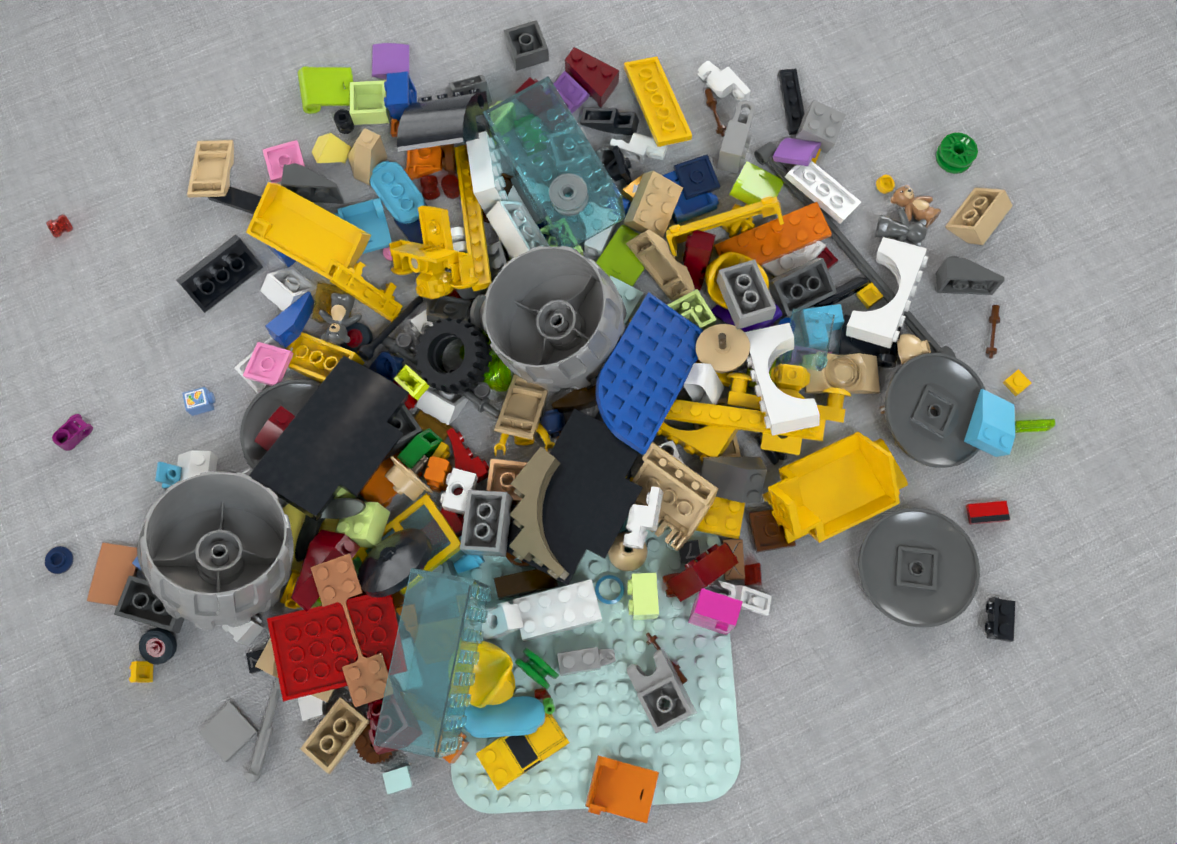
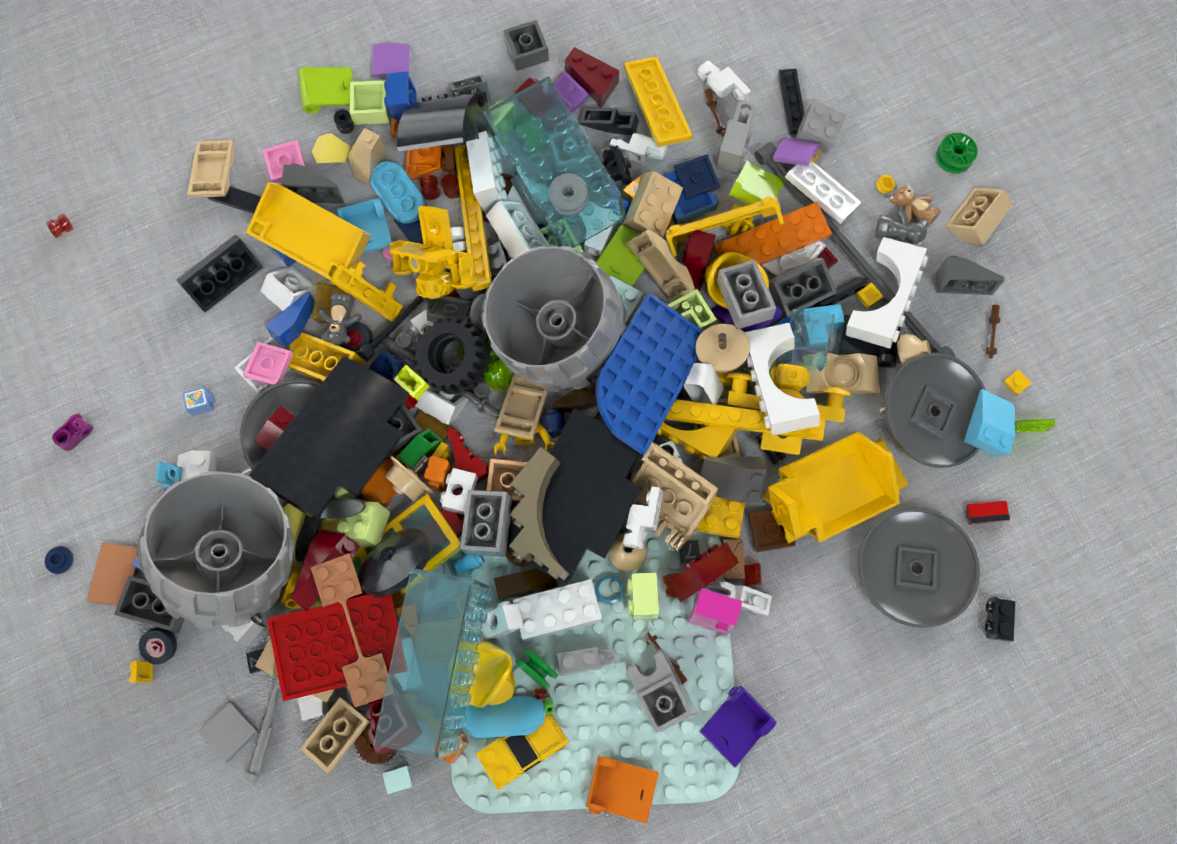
(739, 723): none -> dark purple door

